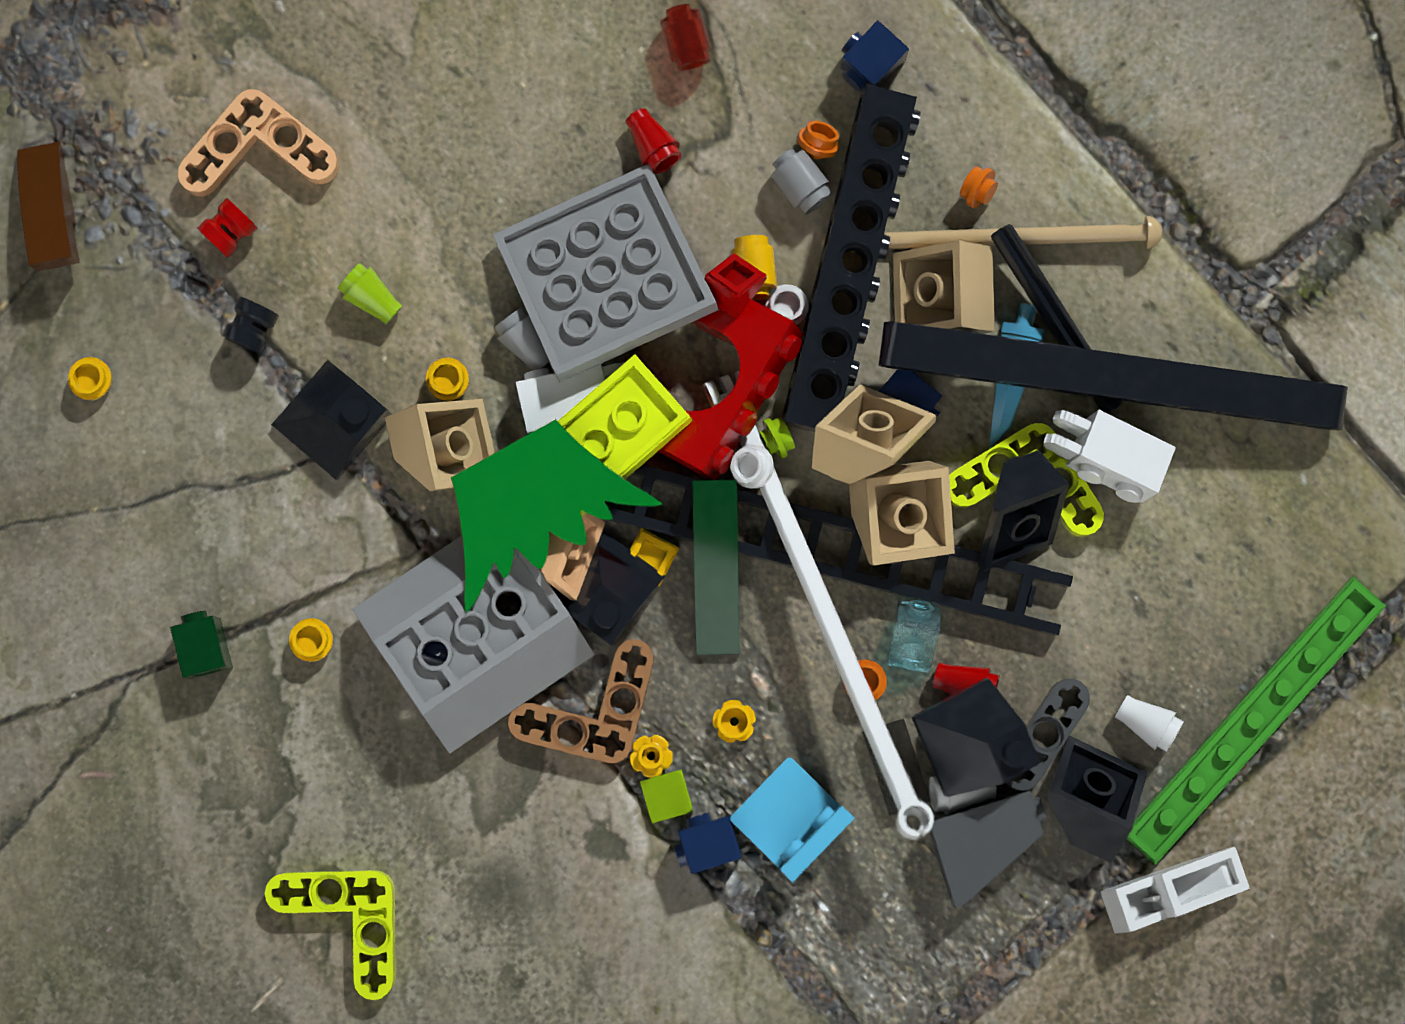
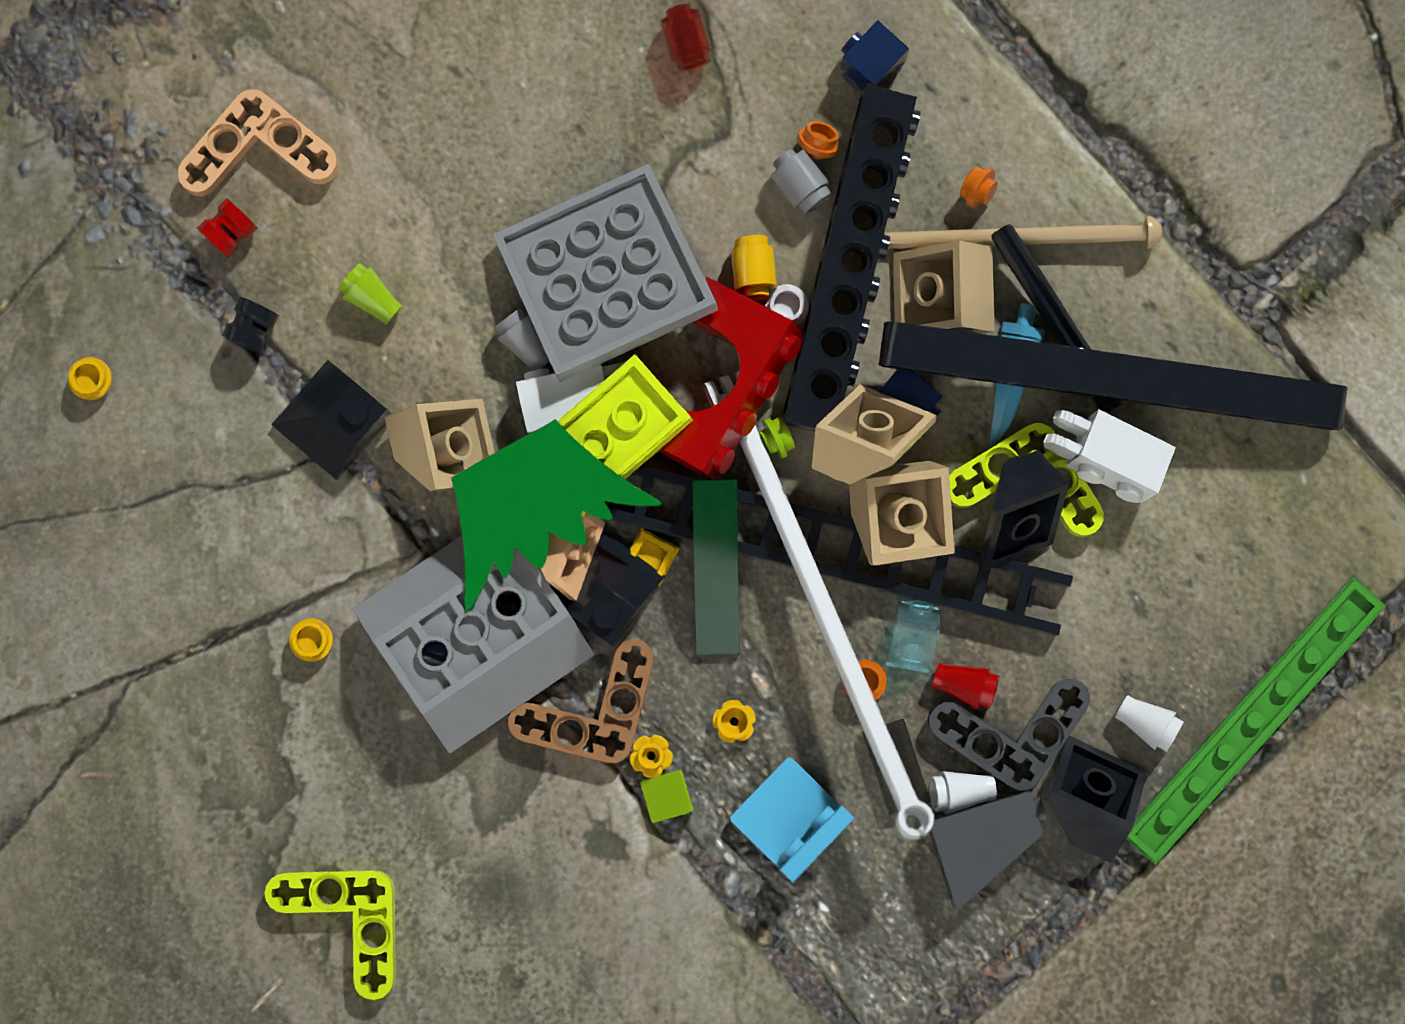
(46, 207): reddish brown slope -> none
(200, 645): dark green brick -> none
(447, 379): yellow plate -> none
(653, 142): red cone -> none
(706, 843): dark blue brick -> none
(734, 284): red slope -> none
(752, 466): white plate -> none
(975, 739): black slope -> none
(1174, 890): white slope -> none

